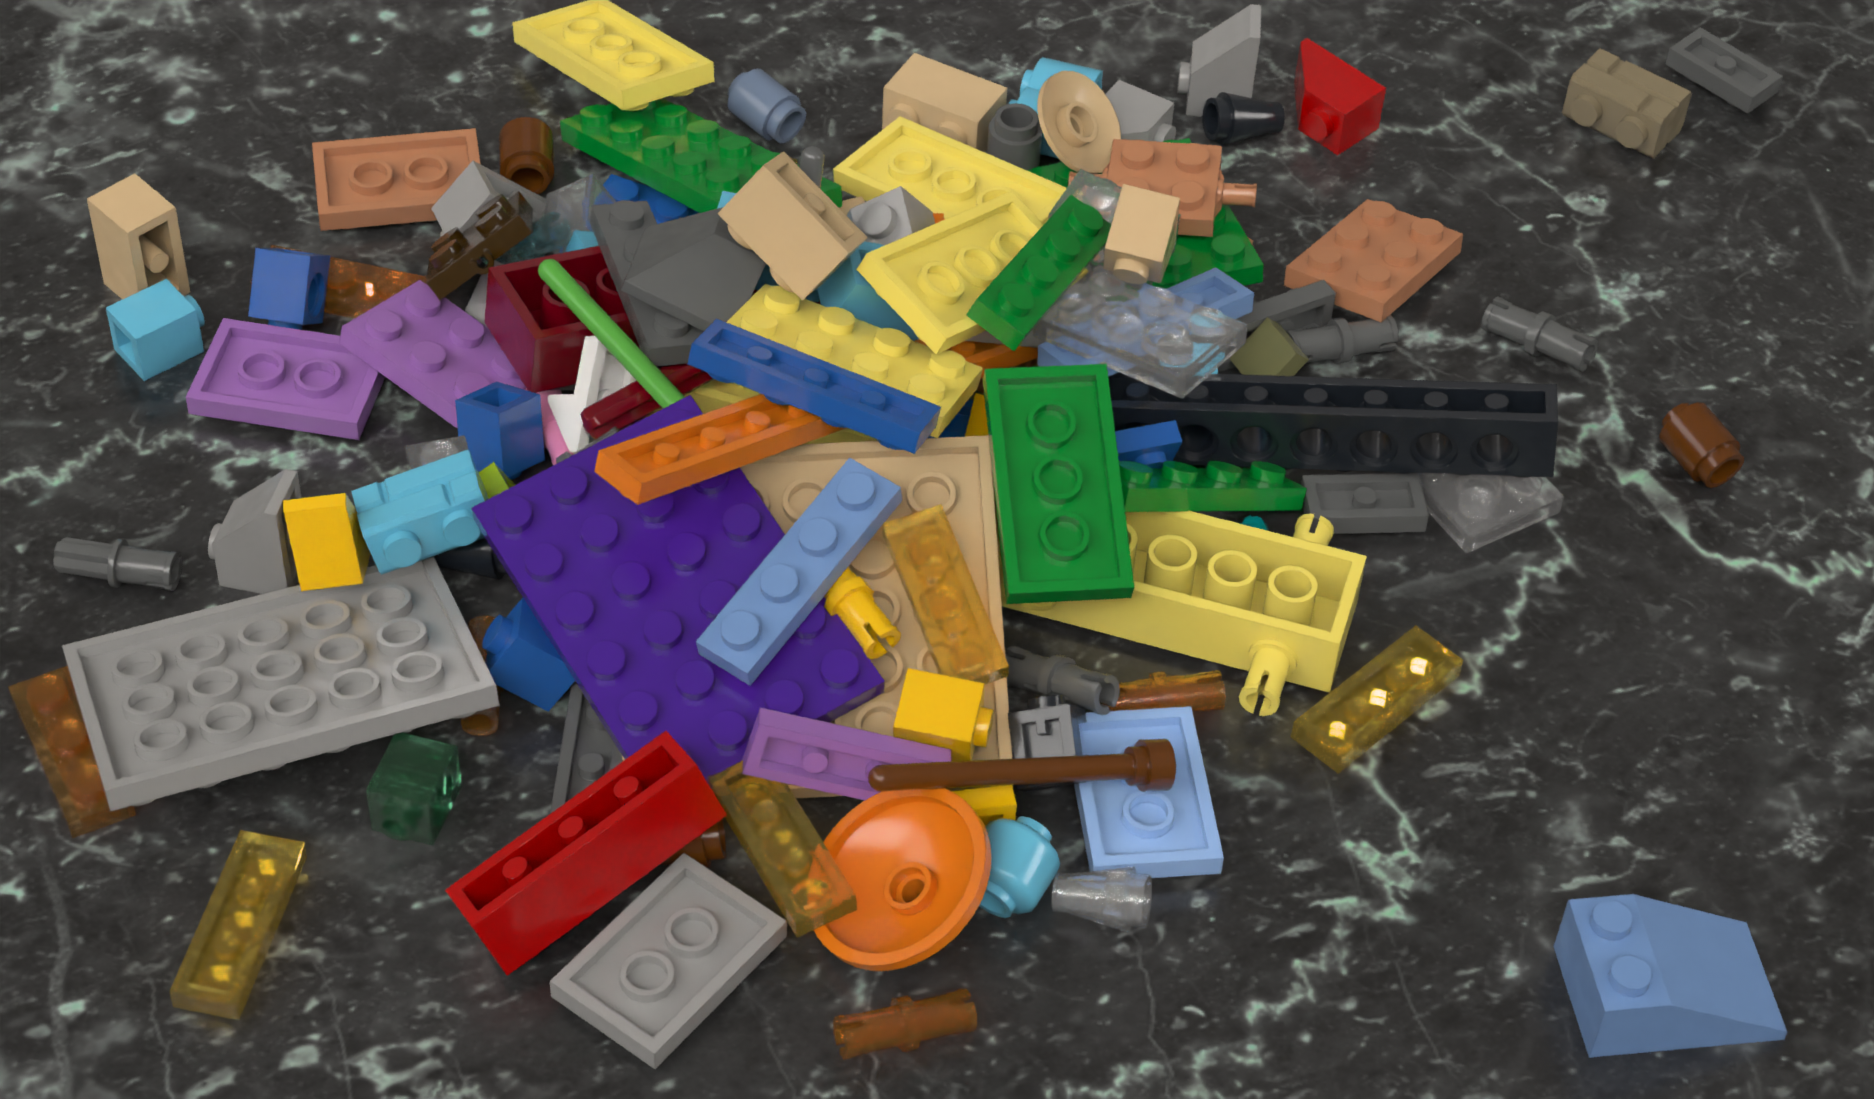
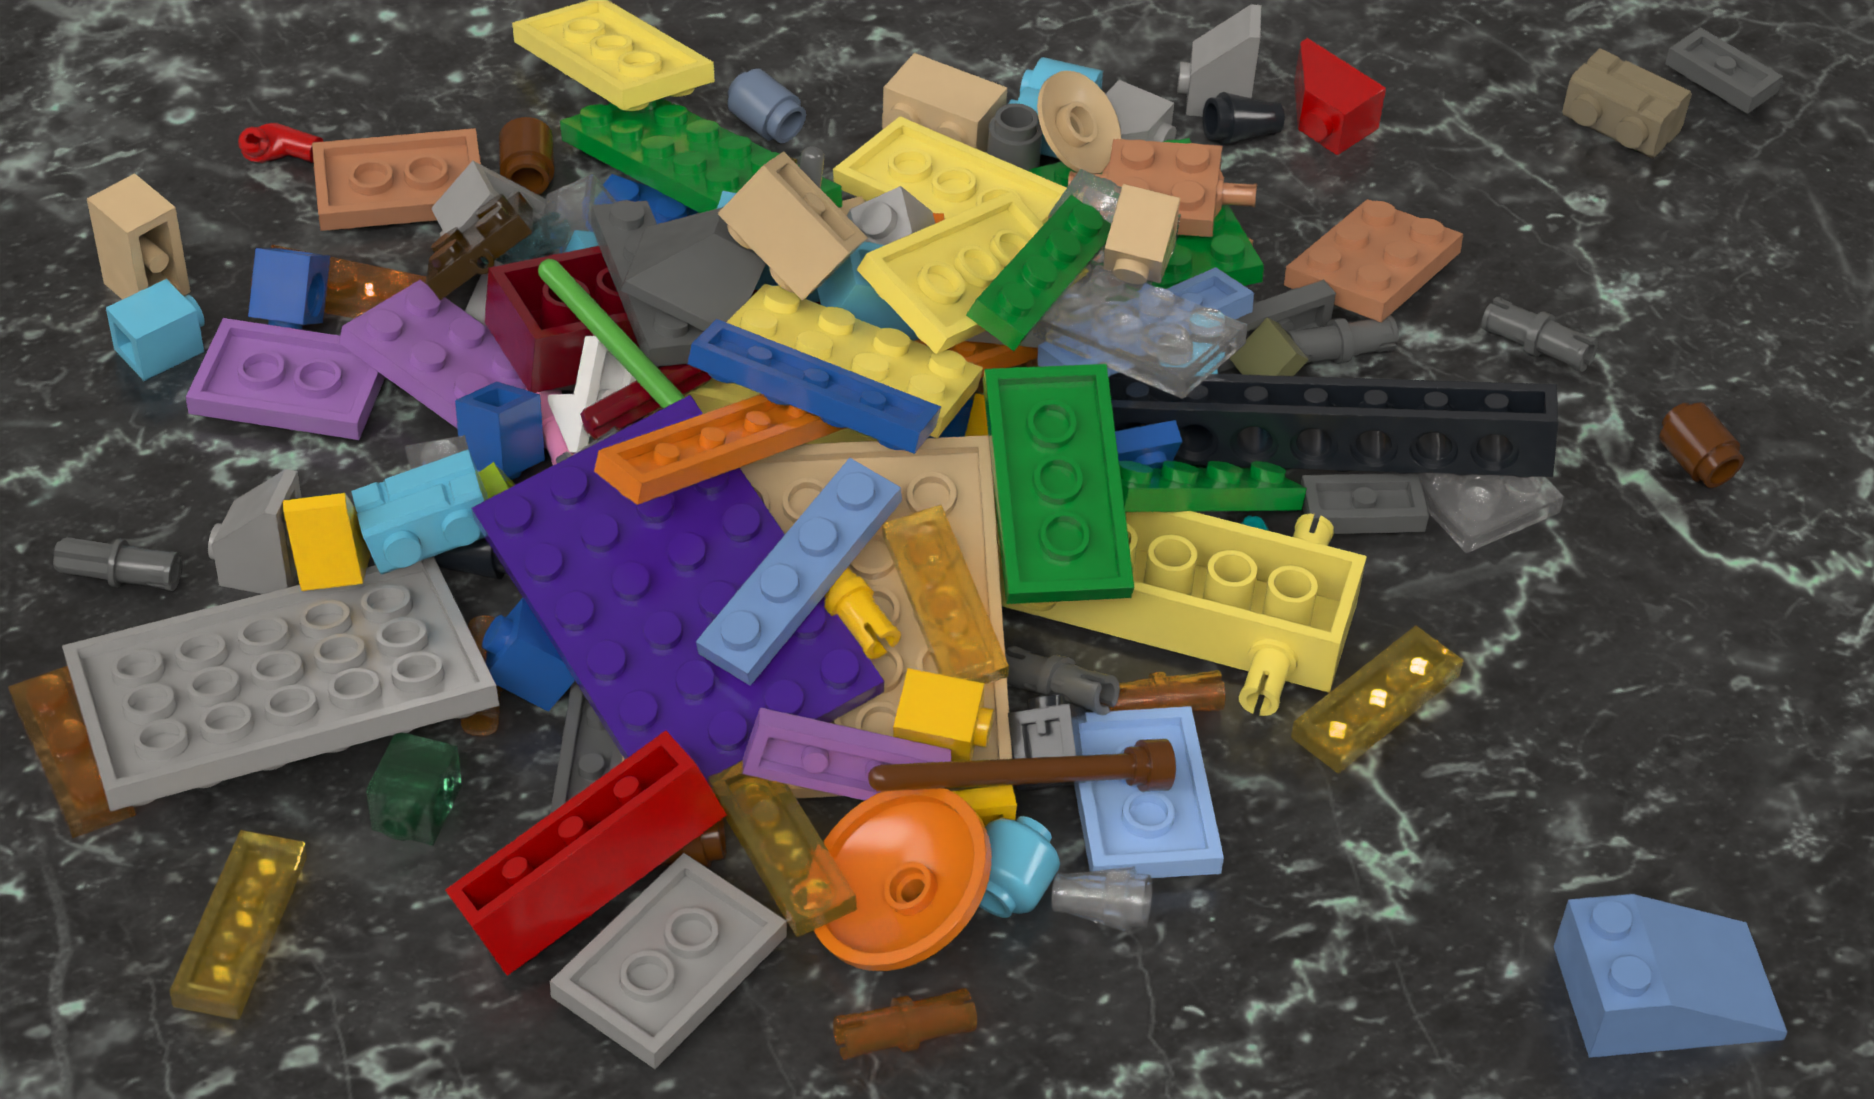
(276, 141): none -> red arm

